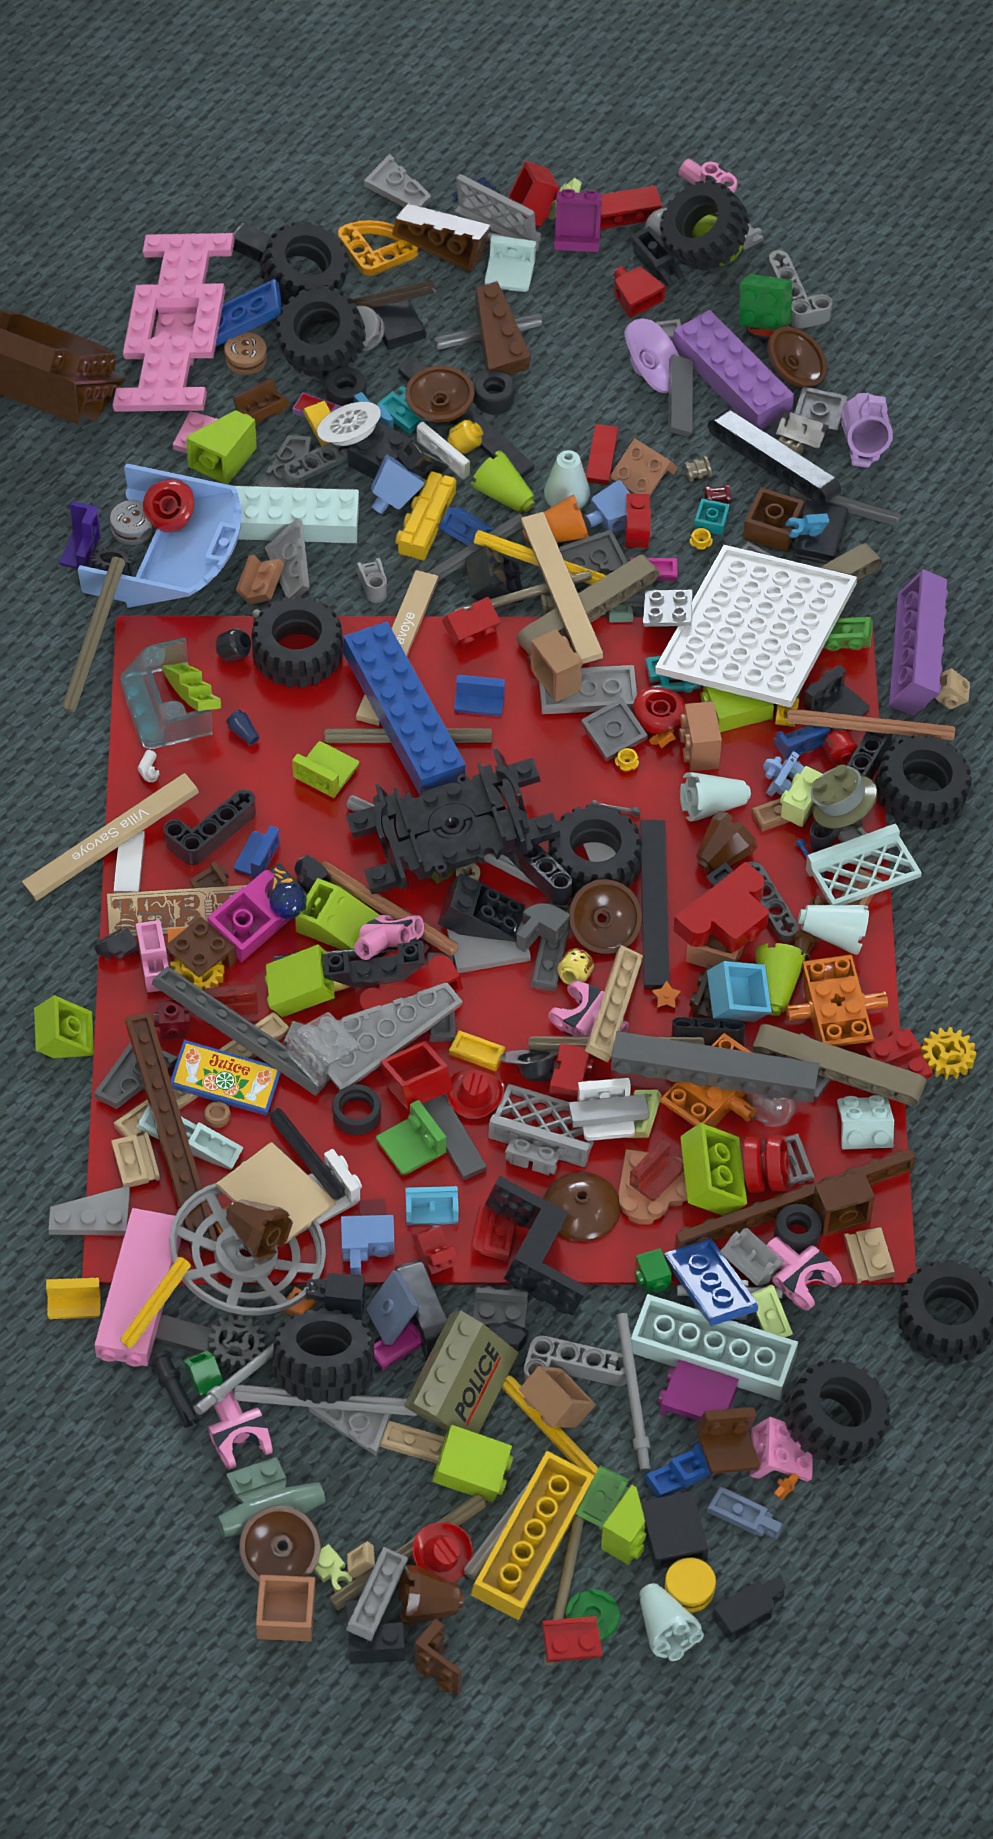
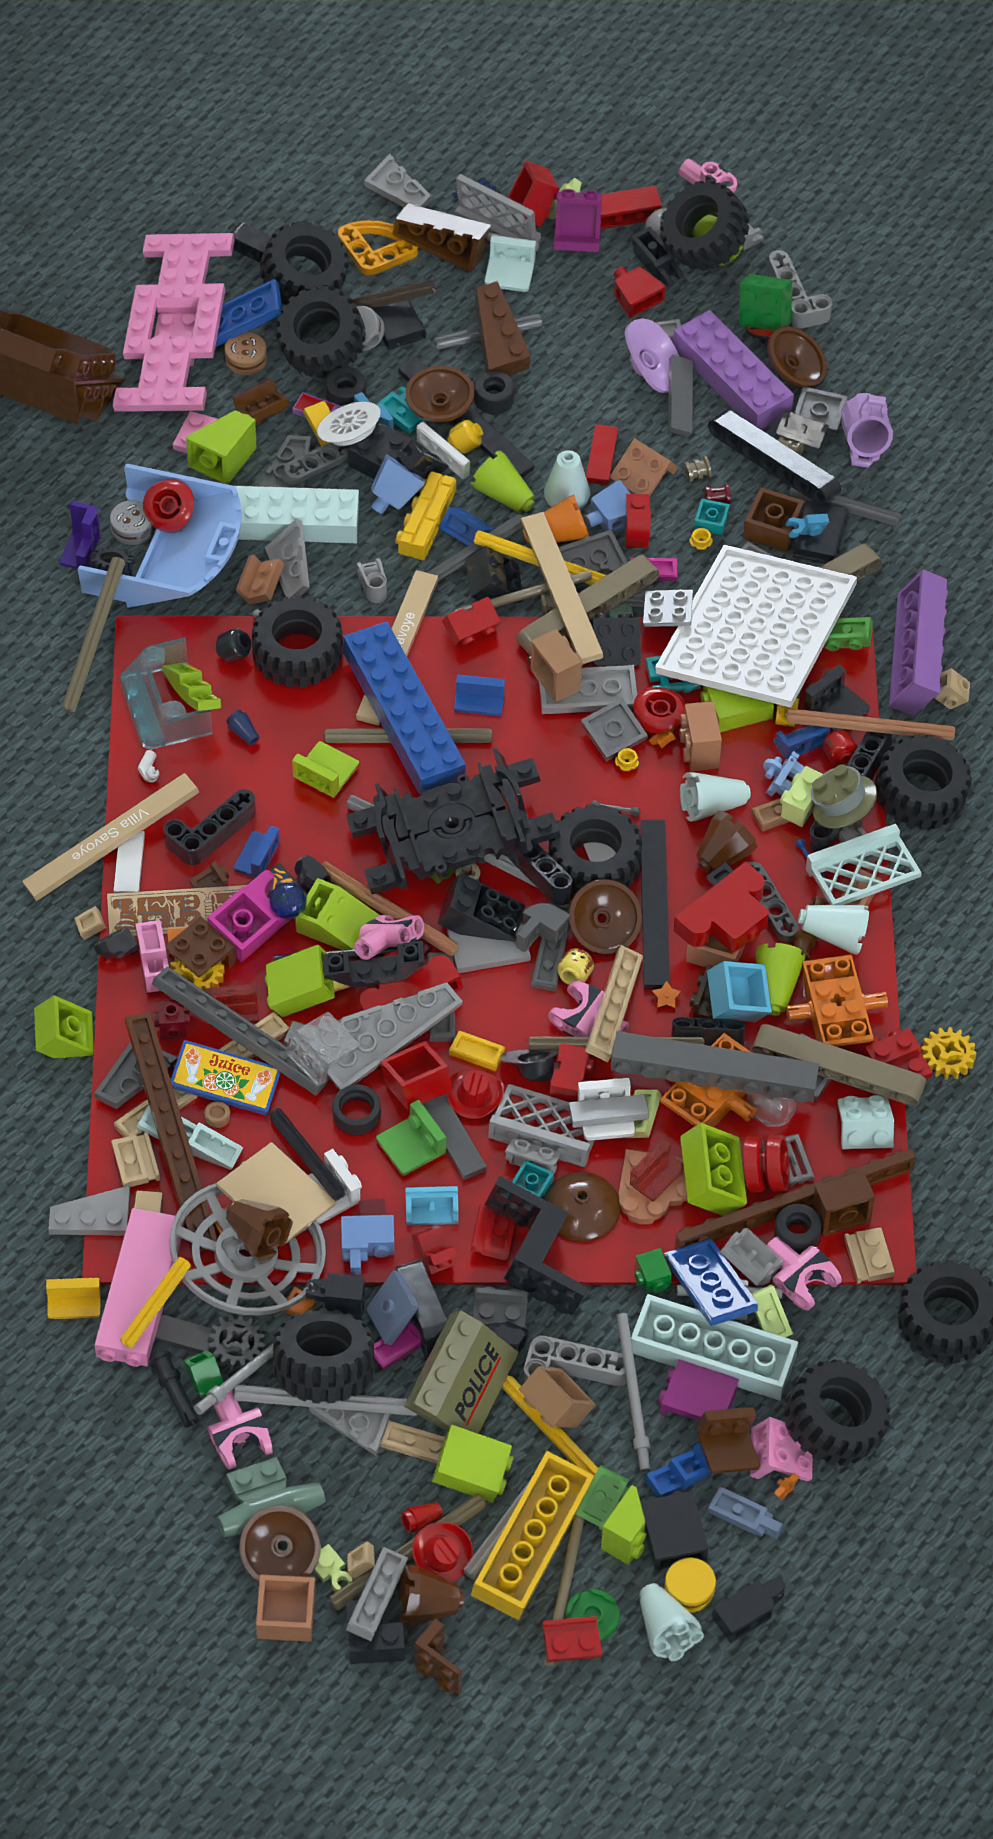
(90, 923): none -> tan tile
(149, 1201): none -> tan tile
(420, 1516): none -> red cone
(534, 1178): none -> teal piece
(618, 639): none -> black bracket

